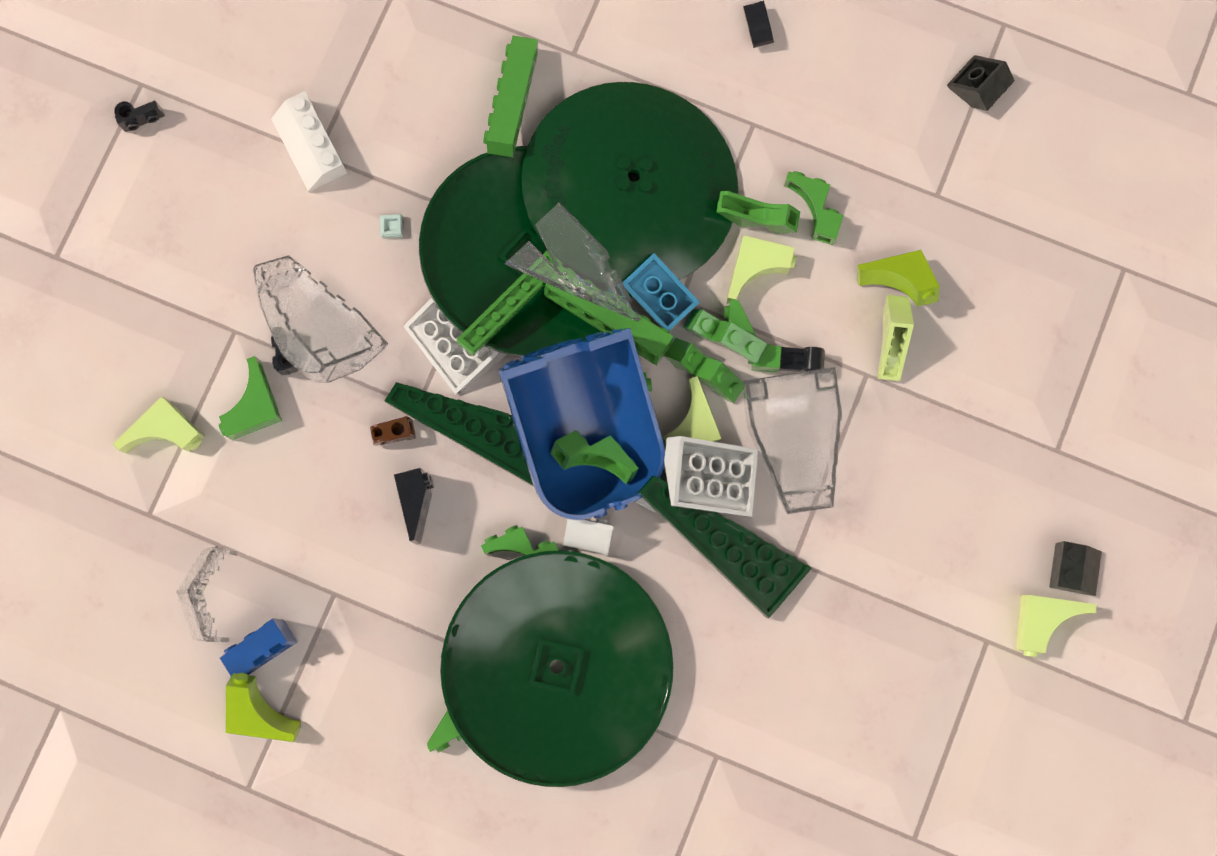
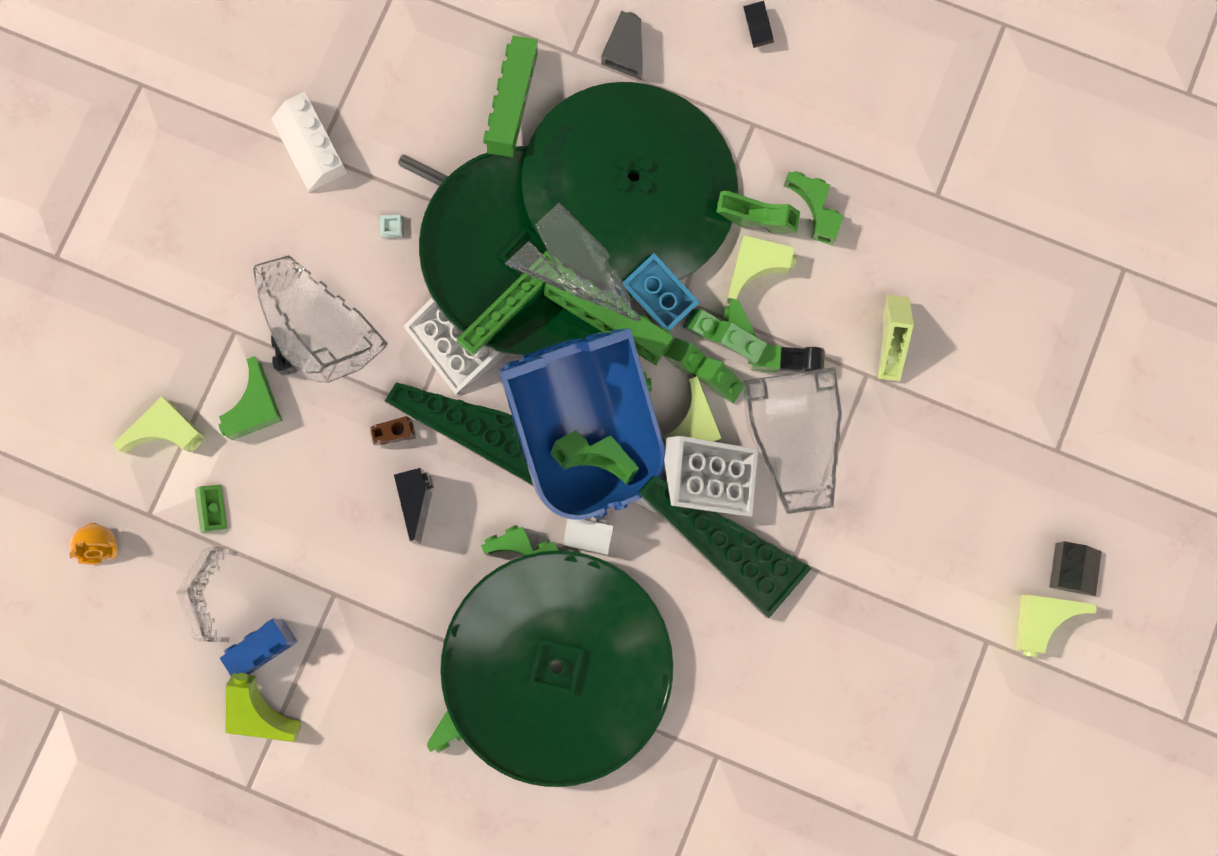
(92, 544): none -> light orange cylinder
(139, 116): black plate -> none
(210, 508): none -> bright green slope
(421, 170): none -> dark grey axle
(624, 46): none -> dark grey slope
(903, 272): lime arch -> none
(982, 82): pearl dark grey slope -> none

